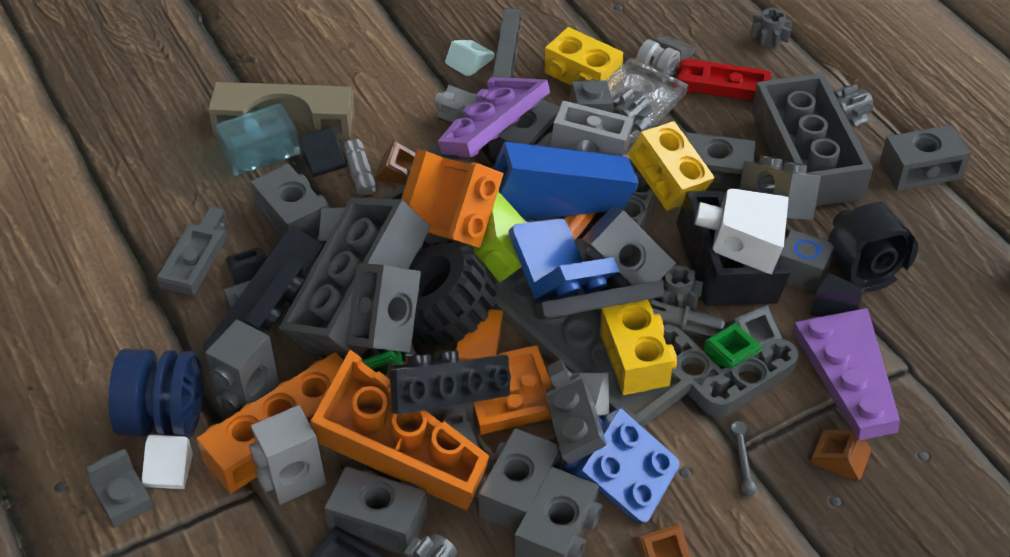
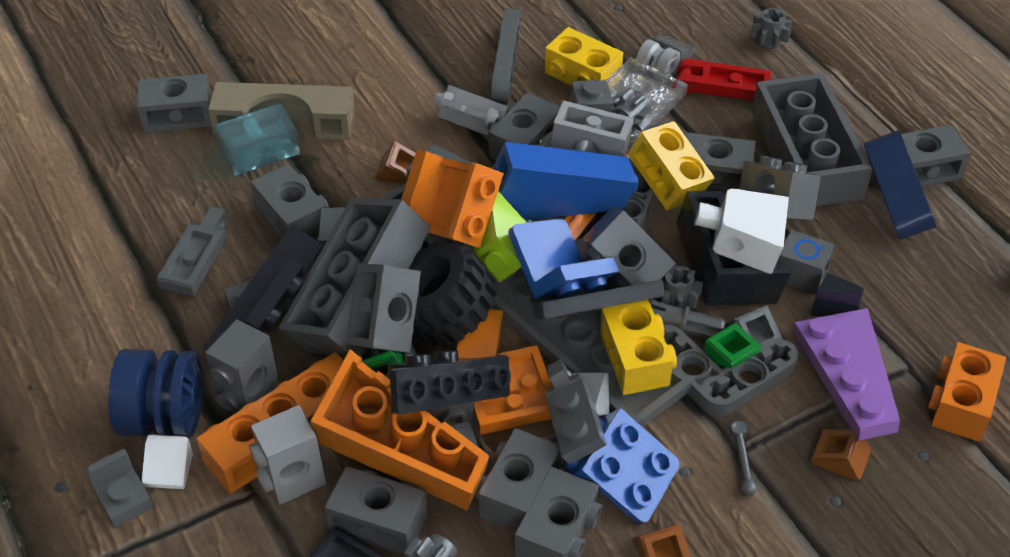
(174, 102): none -> dark grey brick
(245, 264): black slope -> none
(322, 152): black slope -> none
(359, 167): light grey axle -> none
(468, 56): light aqua slope -> none
(494, 111): medium lavender wing -> none
(855, 104): dark grey gear -> none
(871, 245): black brick -> none
(899, 185): none -> dark blue beam
(968, 391): none -> orange brick

